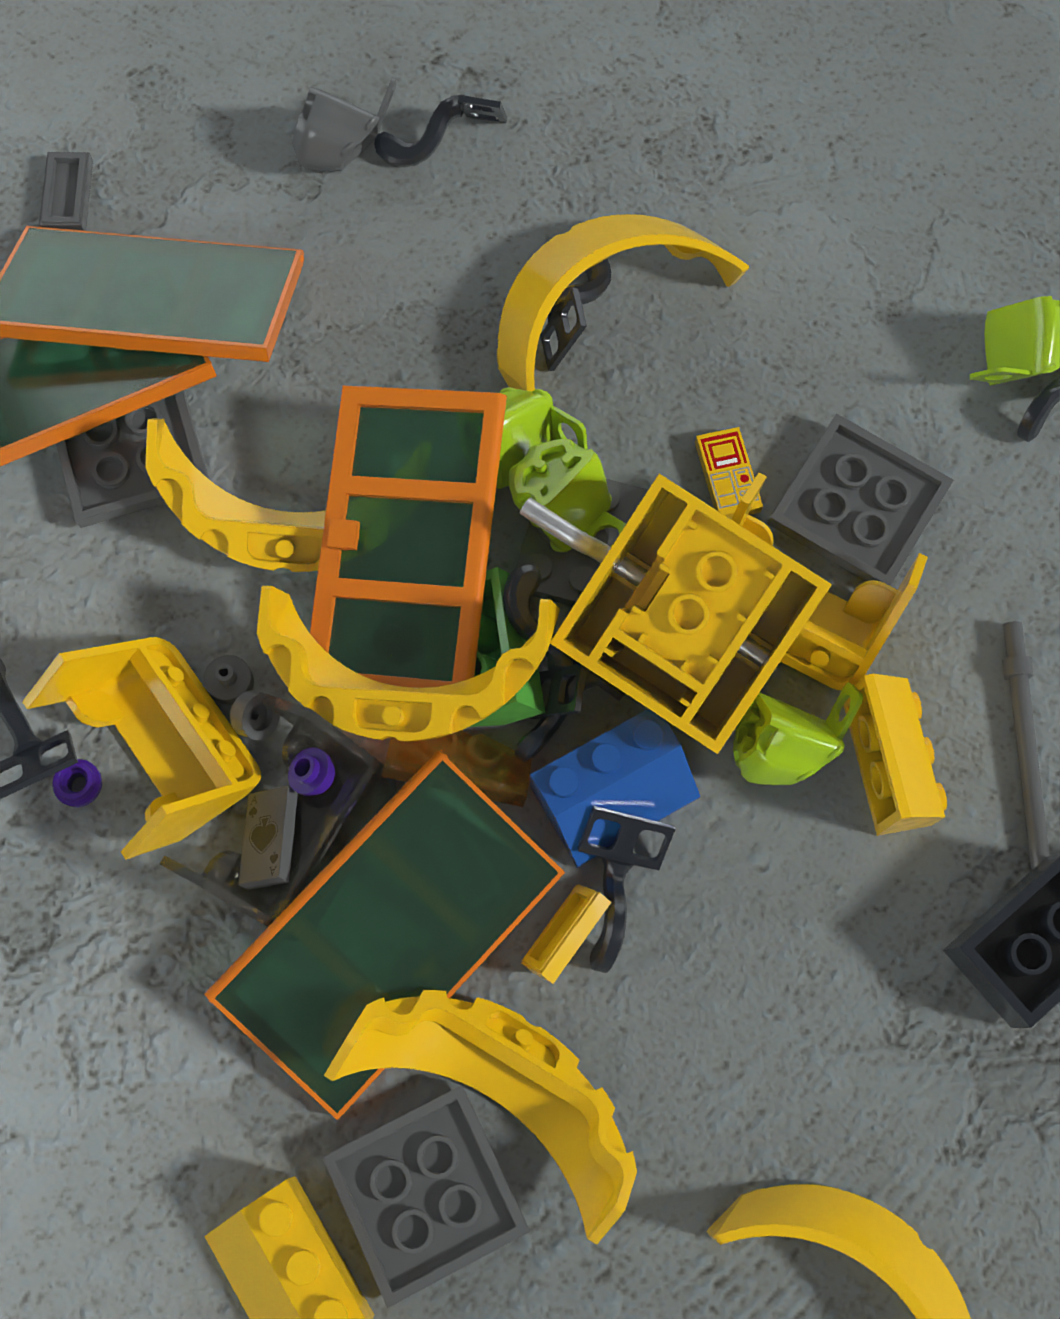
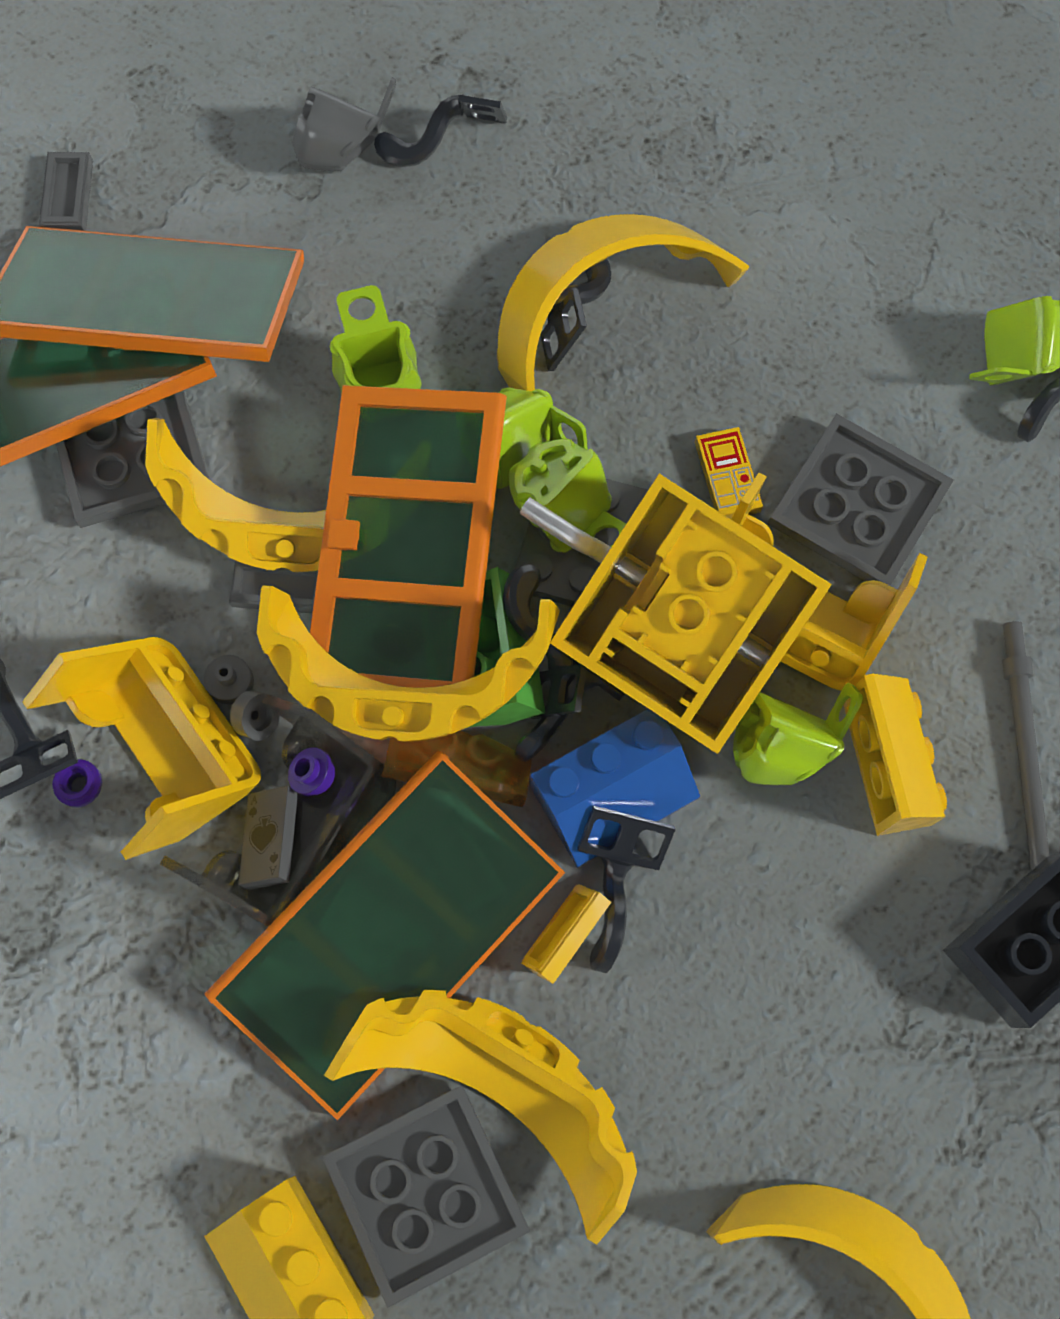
(249, 580): none -> dark grey tile
(372, 349): none -> lime piece

